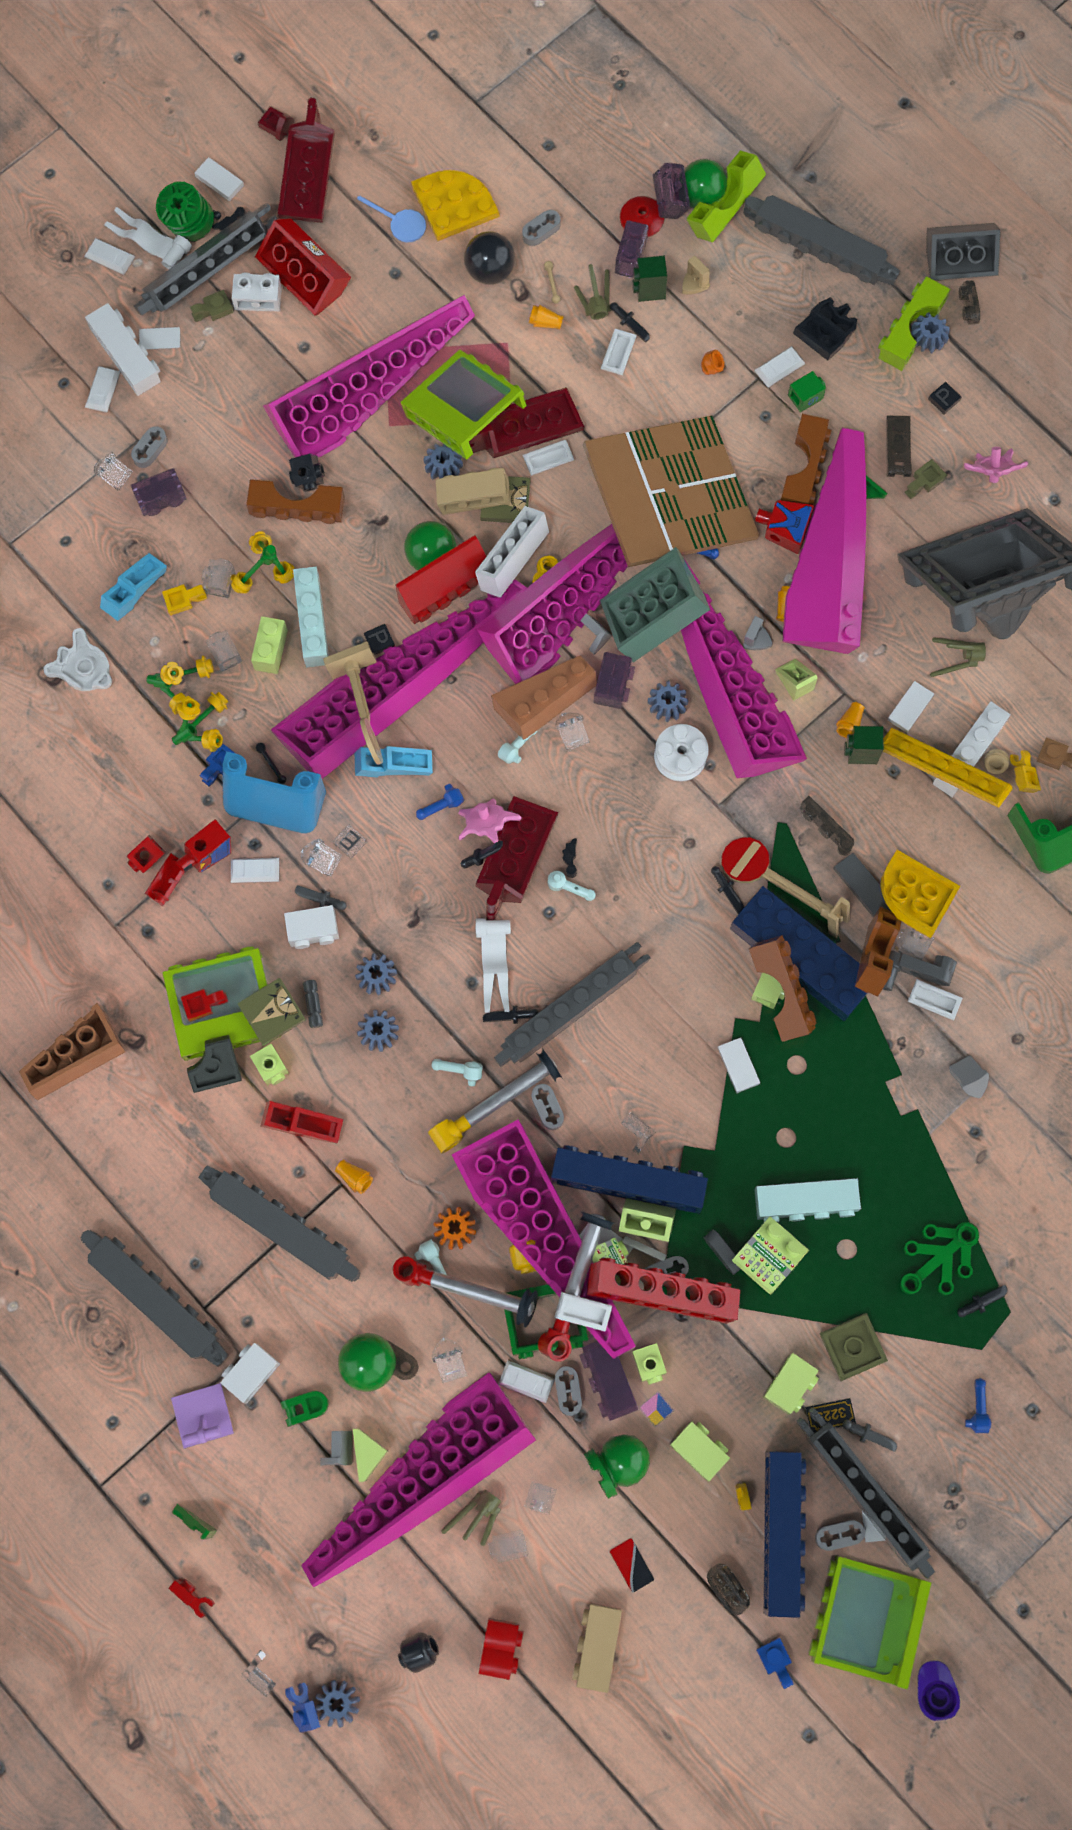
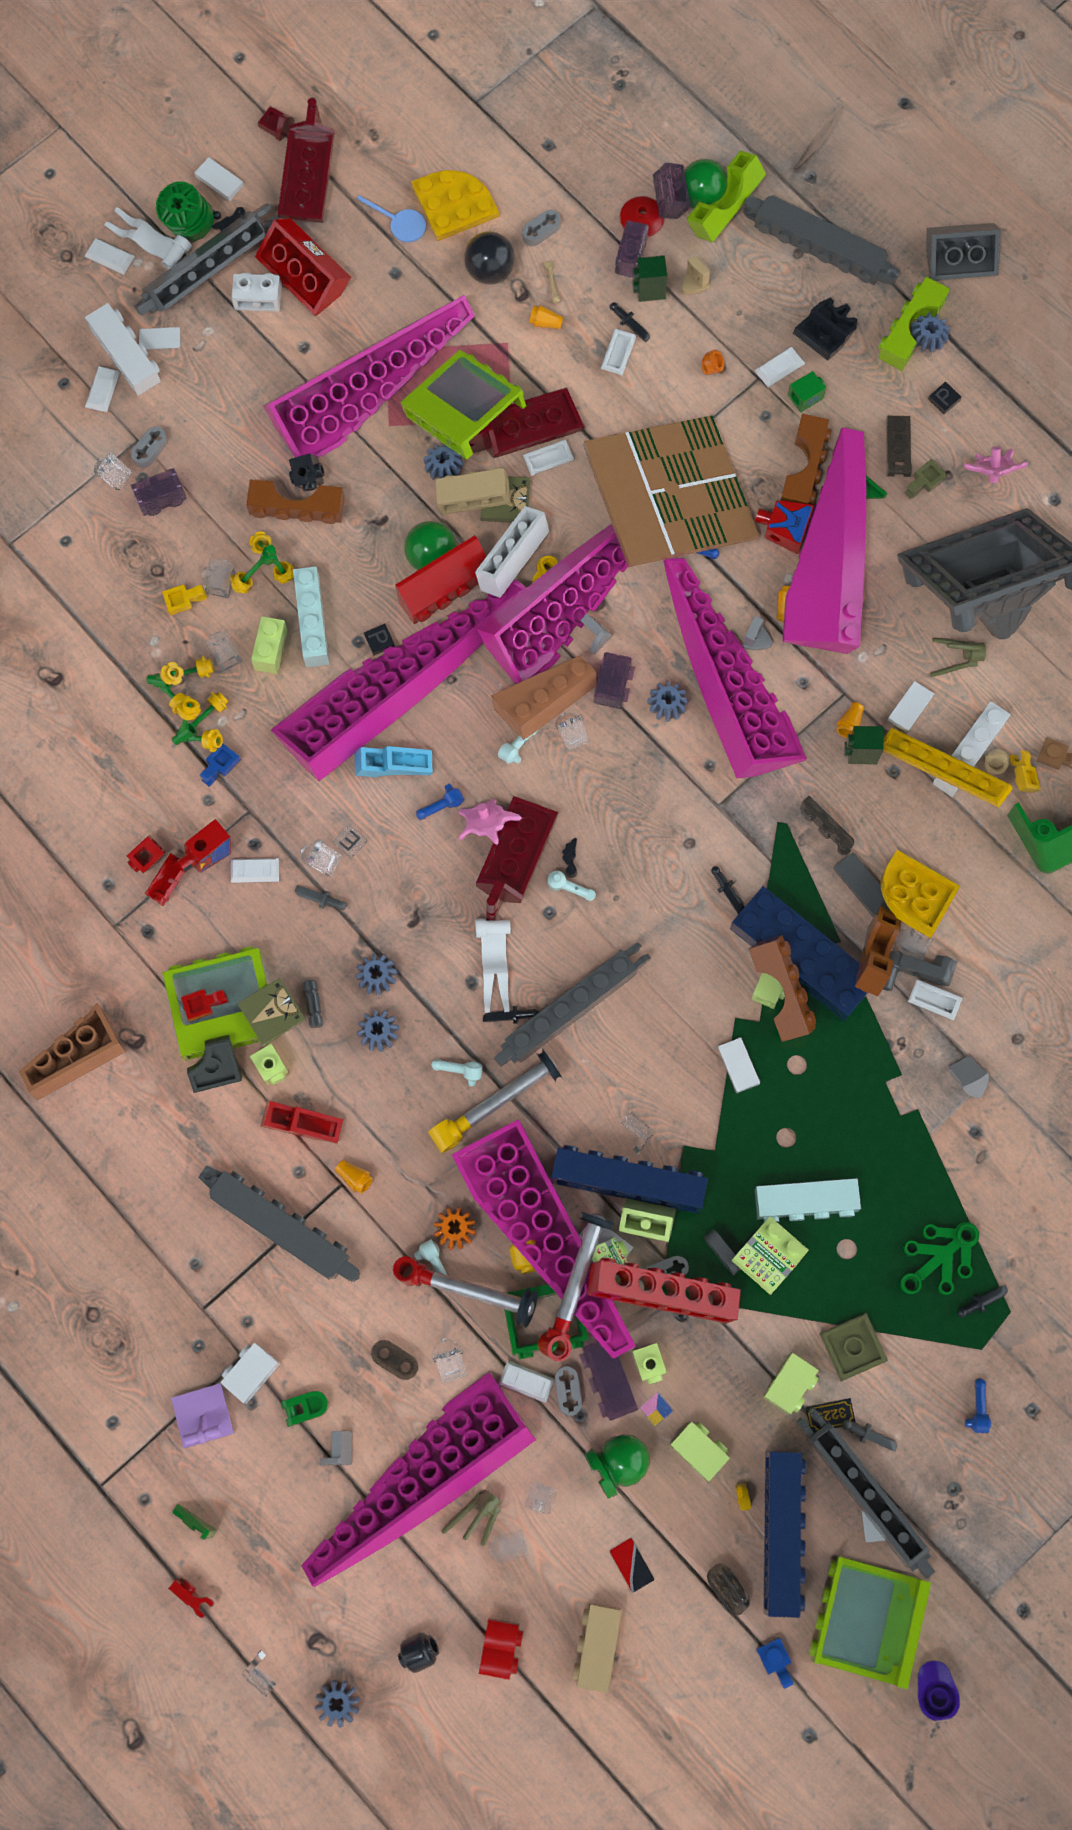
(82, 665): white tile -> none
(131, 586): medium azure slope -> none
(153, 1299): dark grey hinge -> none
(214, 305): olive plate -> none
(260, 747): black hinge -> none
(272, 803): dark azure windscreen -> none
(304, 1710): blue plate -> none
(311, 927): white brick -> none
(349, 663): tan piece -> none
(366, 1362): green piece -> none
(368, 1454): yellowish green slope -> none
(479, 855): black piece -> none
(542, 1109): light grey beam -> none
(583, 1311): white tile -> none
(597, 307): olive plant -> none
(646, 1249): white sticker -> none
(654, 605): sand green slope -> none
(681, 739): white wheel -> none
(748, 861): piece -> none
(796, 678): yellowish green slope -> none
(841, 1541): light grey beam -> none
(971, 308): clear smoke plate -> none

